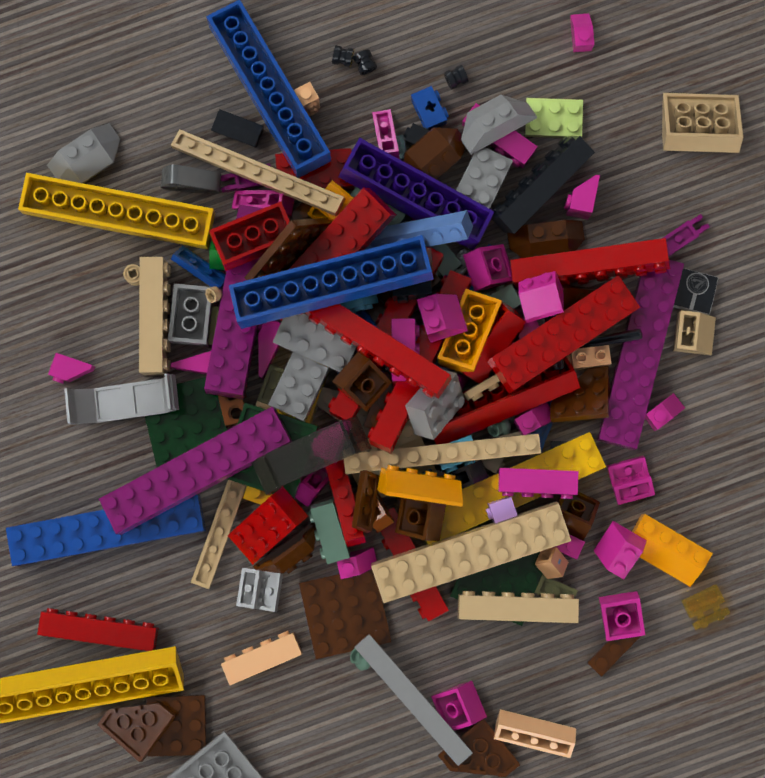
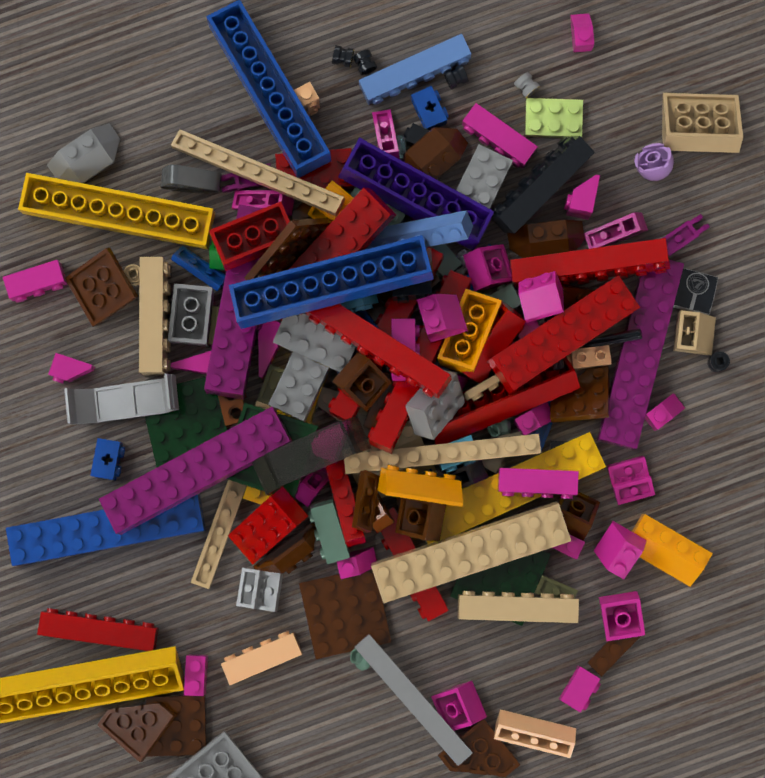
(35, 281): none -> dark pink brick
(100, 467): none -> blue brick
(101, 287): none -> reddish brown plate
(195, 675): none -> dark pink brick
(213, 294): tan hinge -> none
(237, 128): black piece -> none
(415, 69): none -> medium blue brick
(494, 121): light grey wedge -> none
(501, 509): lavender brick -> none
(527, 85): none -> light grey wheel
(551, 563): light nougat brick -> none
(579, 689): none -> dark pink brick
(616, 230): none -> dark pink slope
(654, 162): none -> lavender cylinder
(703, 601): clear yellow plate -> none
(720, 364): none -> black wheel

